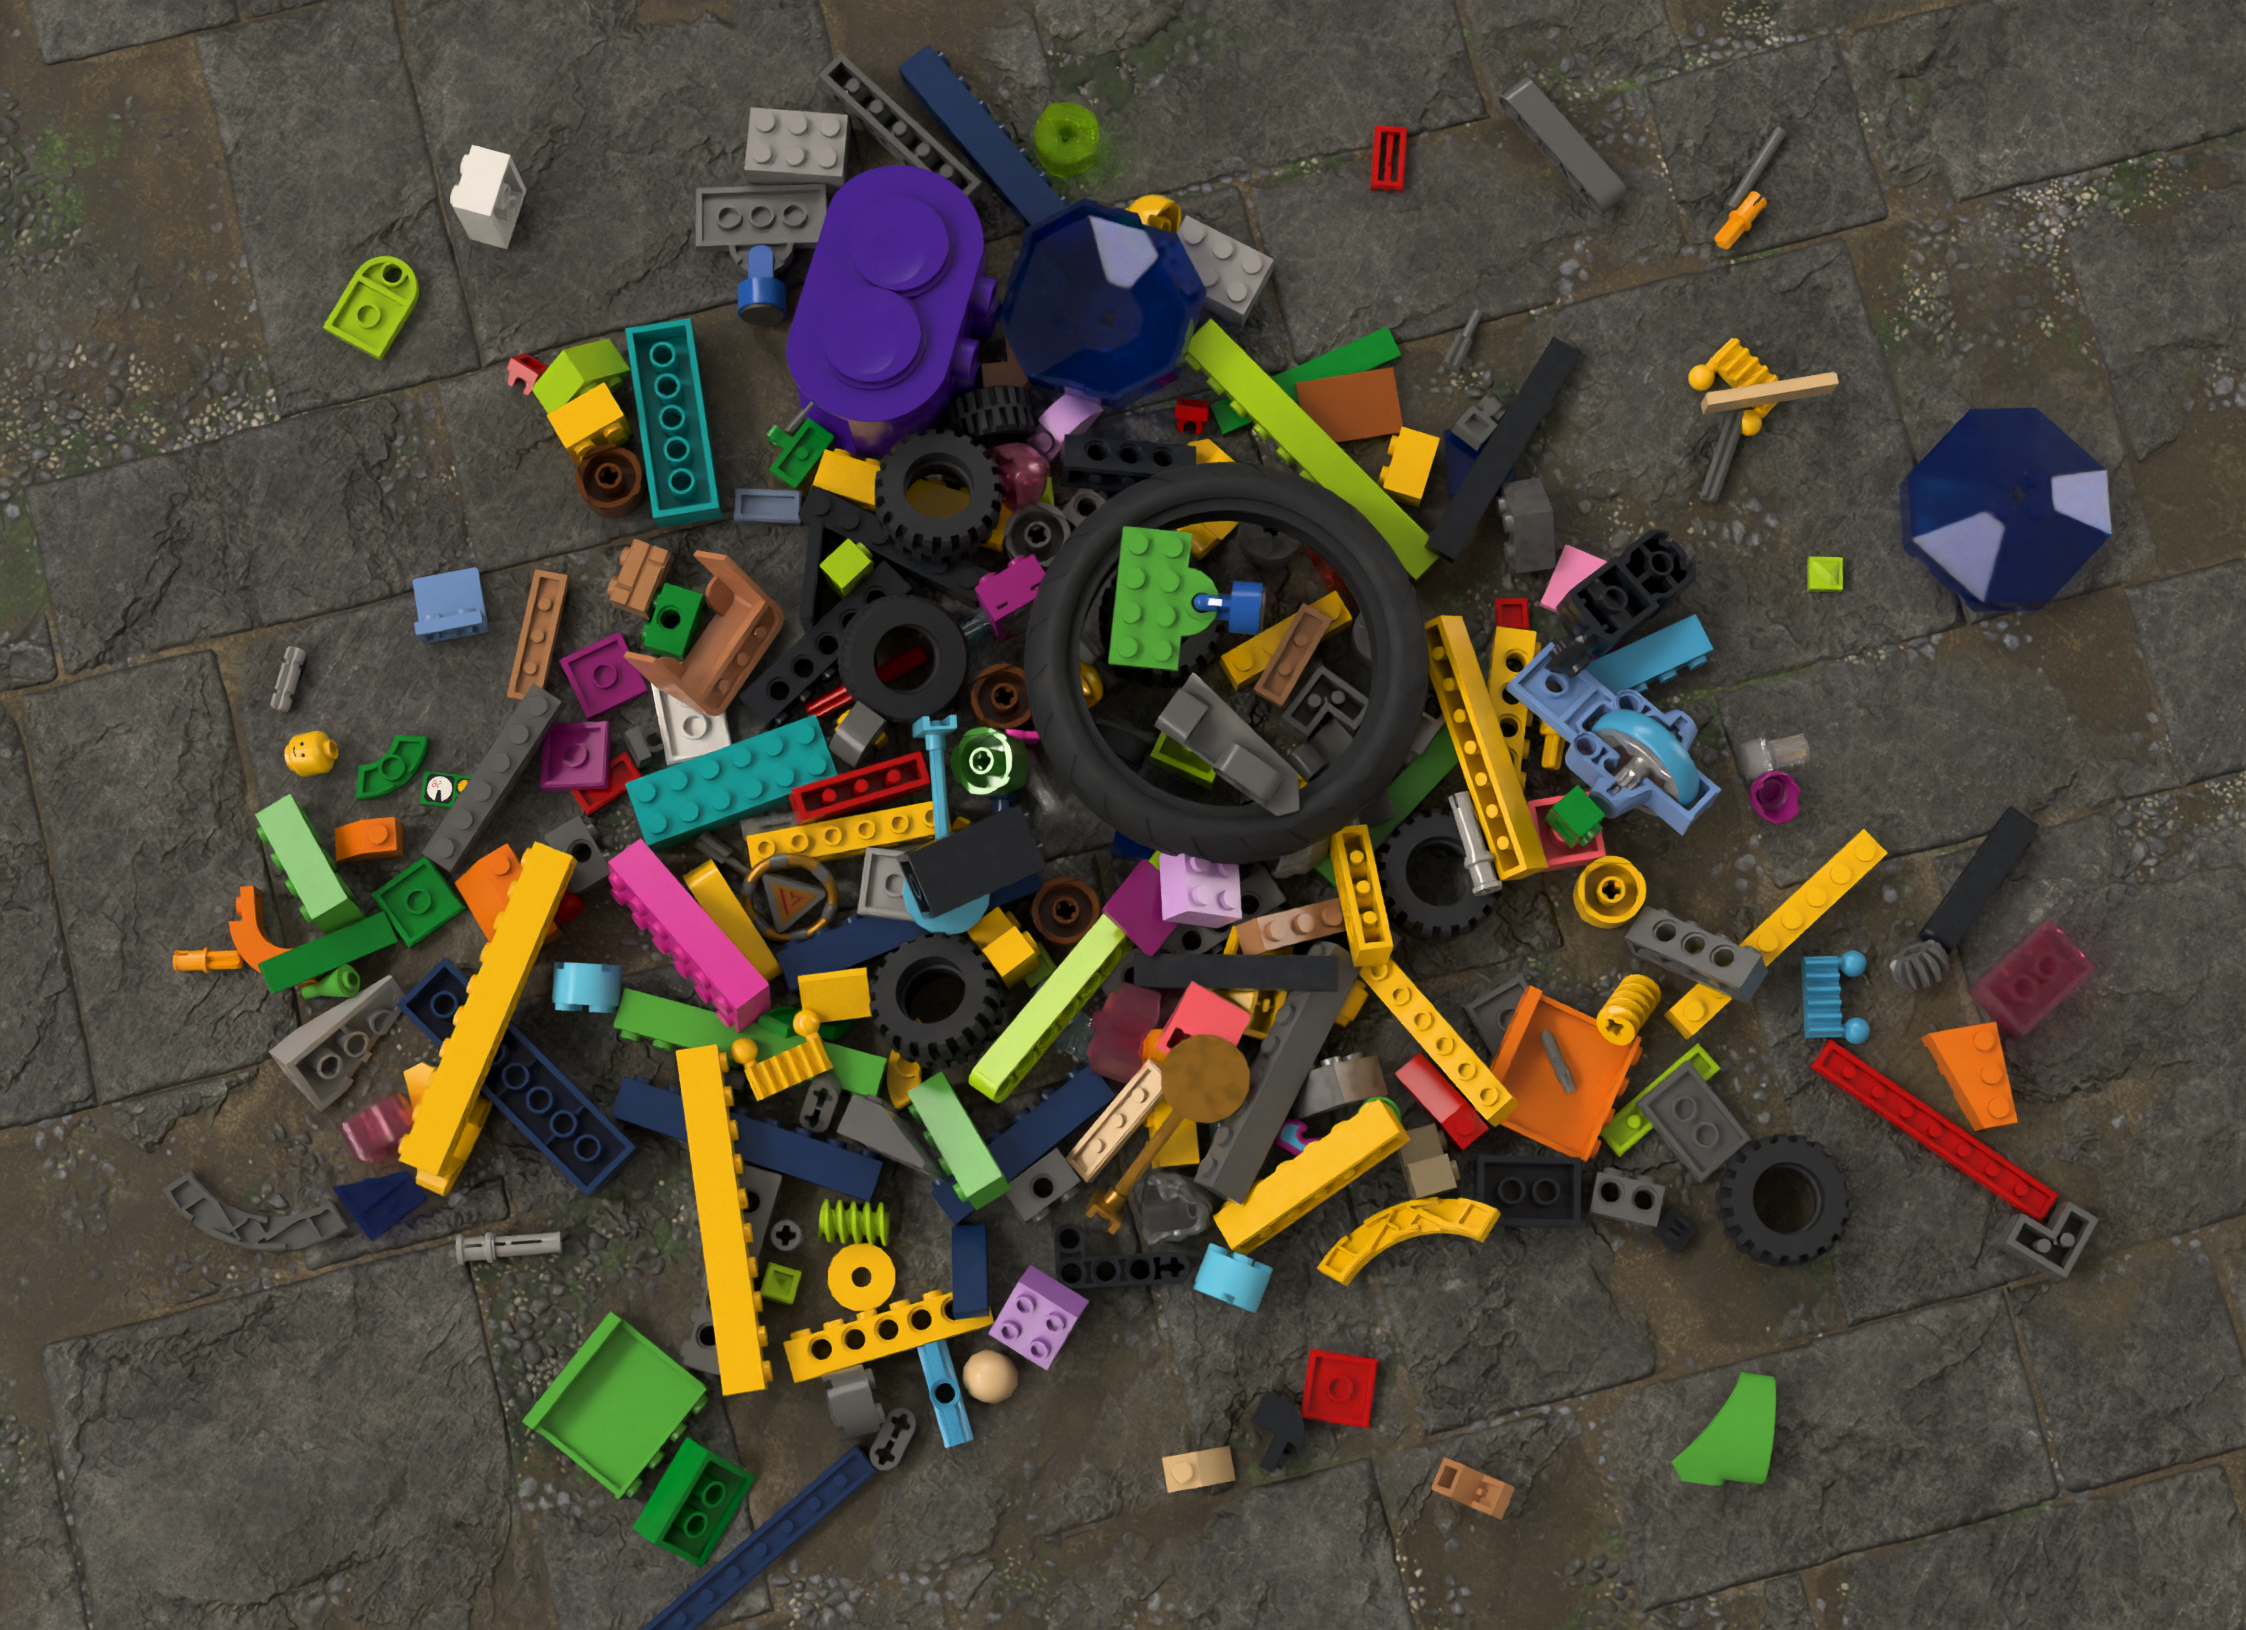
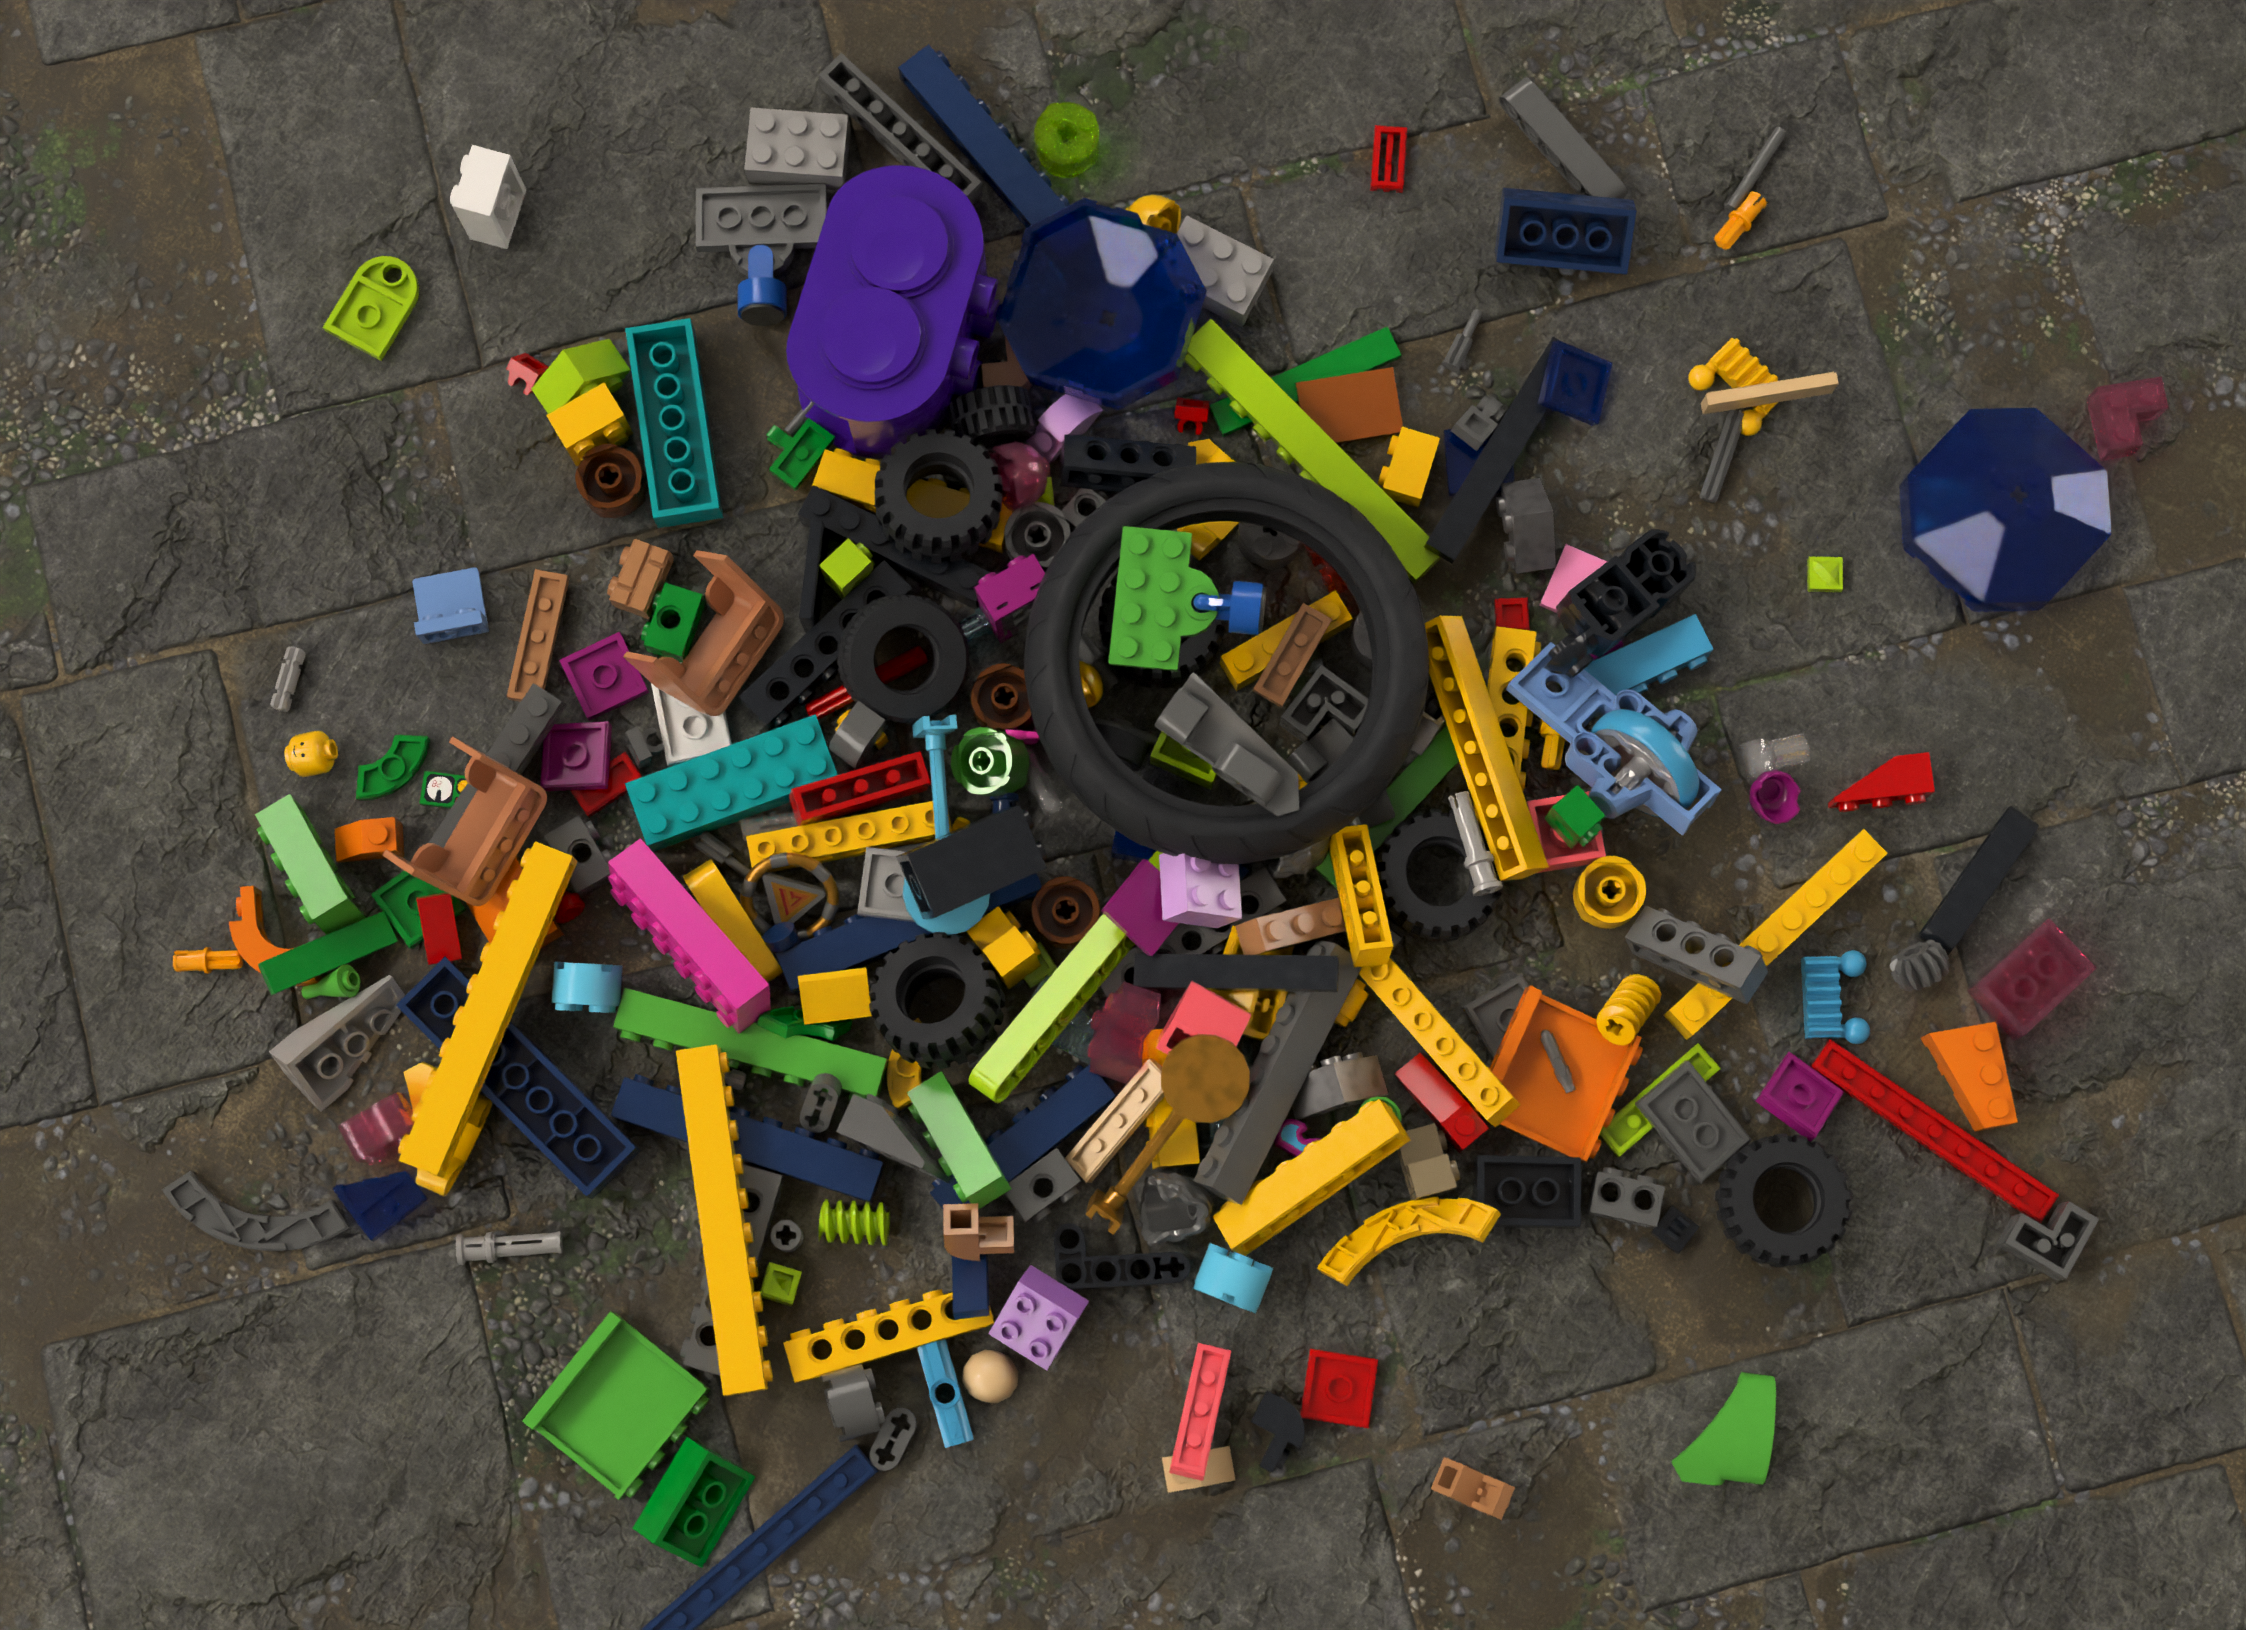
(439, 927): none -> red tile
(485, 835): none -> nougat windscreen
(767, 506): sand blue tile -> none
(781, 936): none -> dark blue tile
(787, 1067): yellow gear -> none
(866, 1297): yellow tile -> none
(970, 1235): none -> medium nougat brick
(1200, 1412): none -> coral tile
(1565, 230): none -> dark blue brick
(1575, 383): none -> clear blue tile
(1799, 1096): none -> magenta plate
(1899, 779): none -> red slope
(2118, 409): none -> clear pink brick

